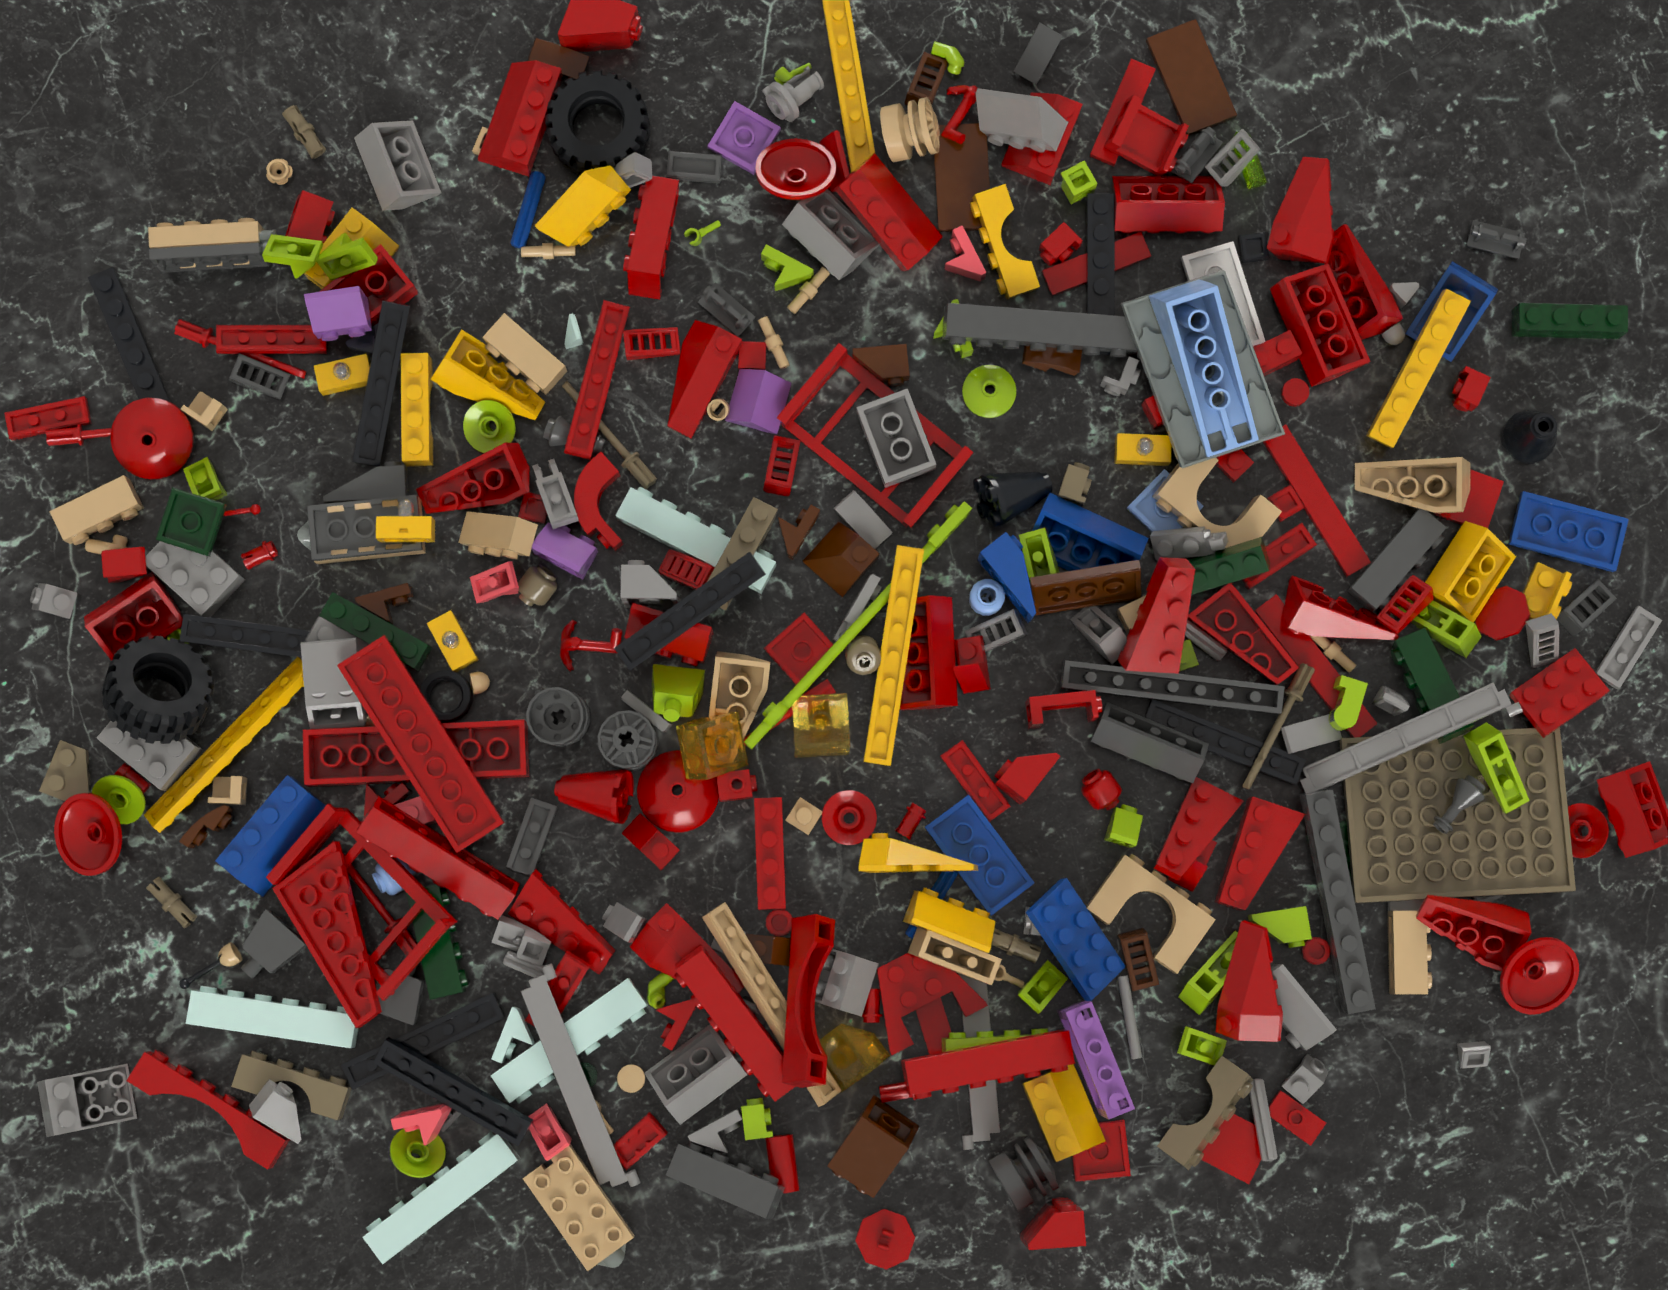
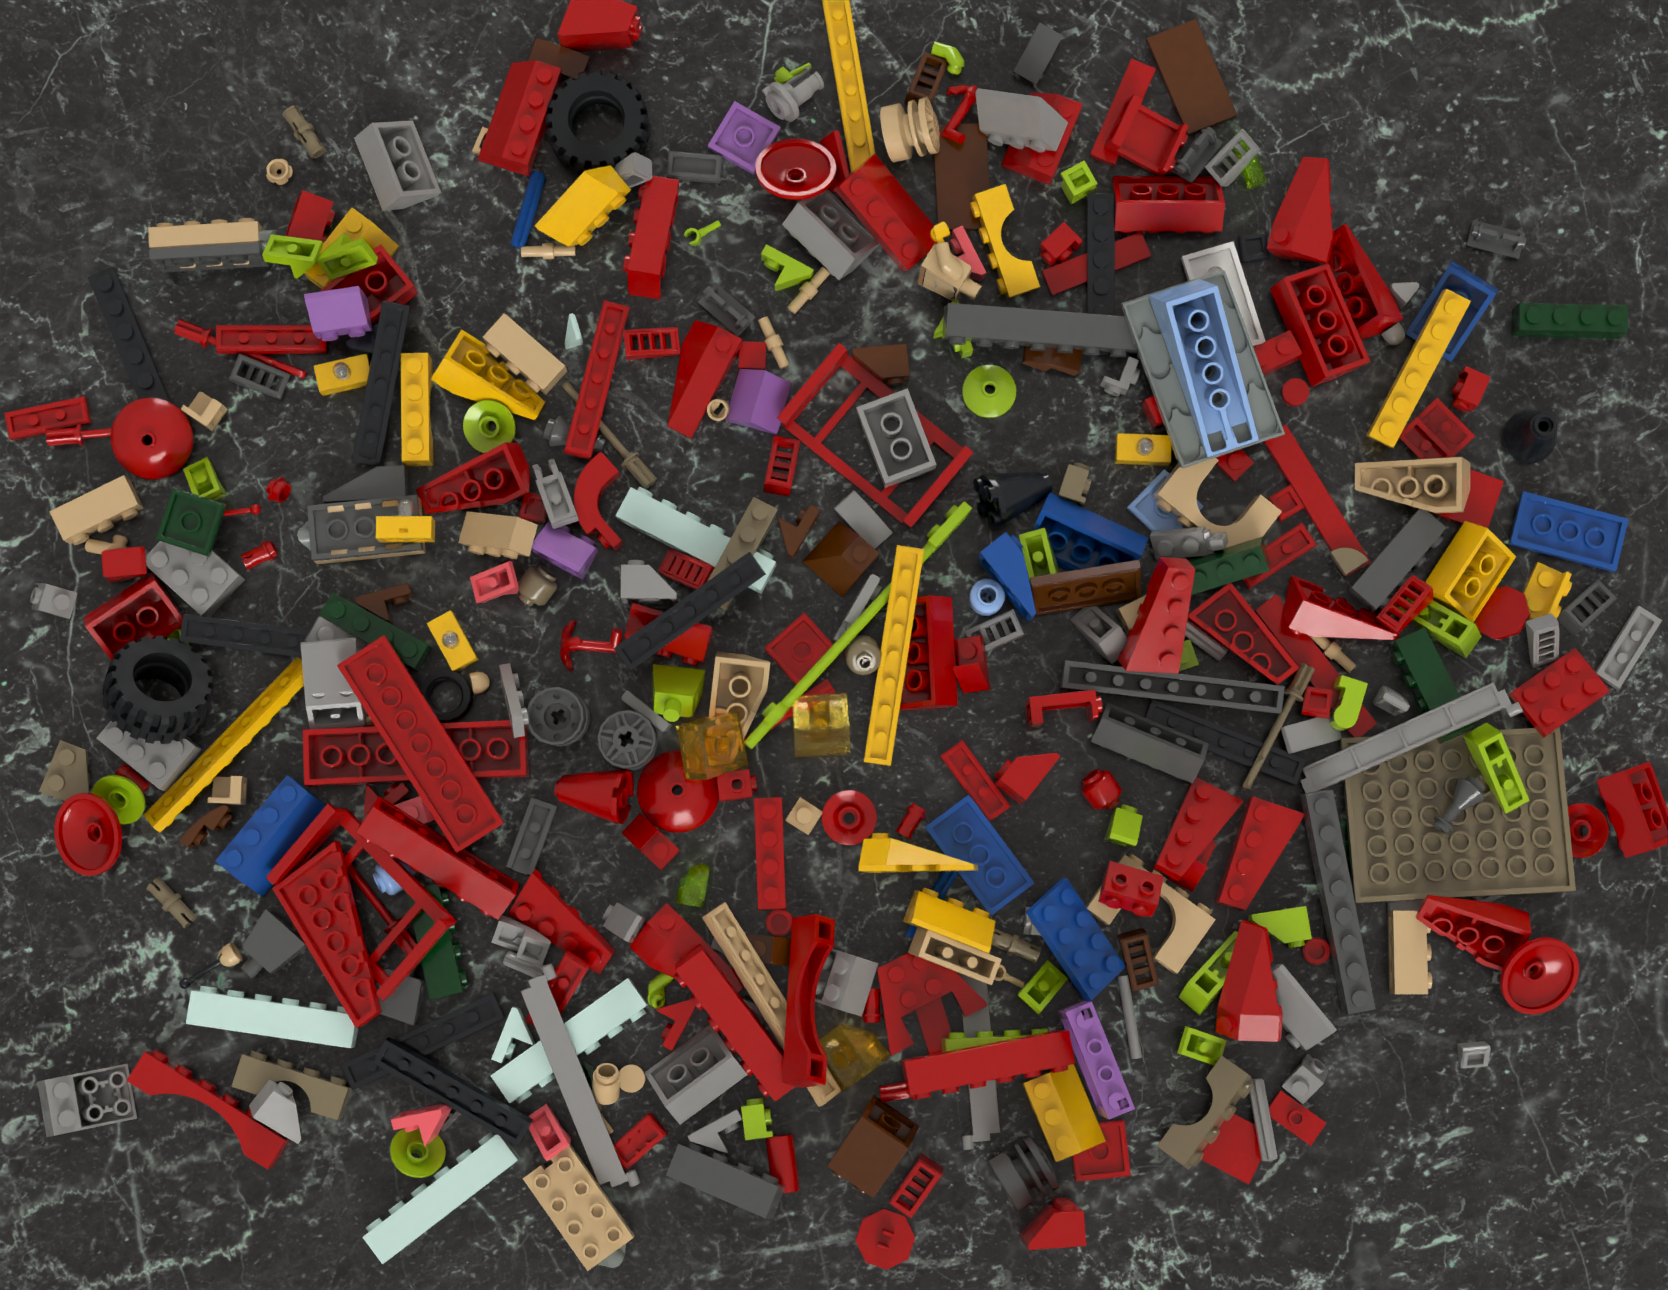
(278, 490): none -> red plate
(514, 700): none -> light grey plate
(606, 1084): none -> tan brick
(694, 886): none -> clear neon green rock
(930, 1166): none -> red slope
(944, 271): none -> tan torso
(1130, 889): none -> red brick
(1317, 702): none -> red tile
(1347, 559): none -> dark tan tile
(1436, 433): none -> red slope

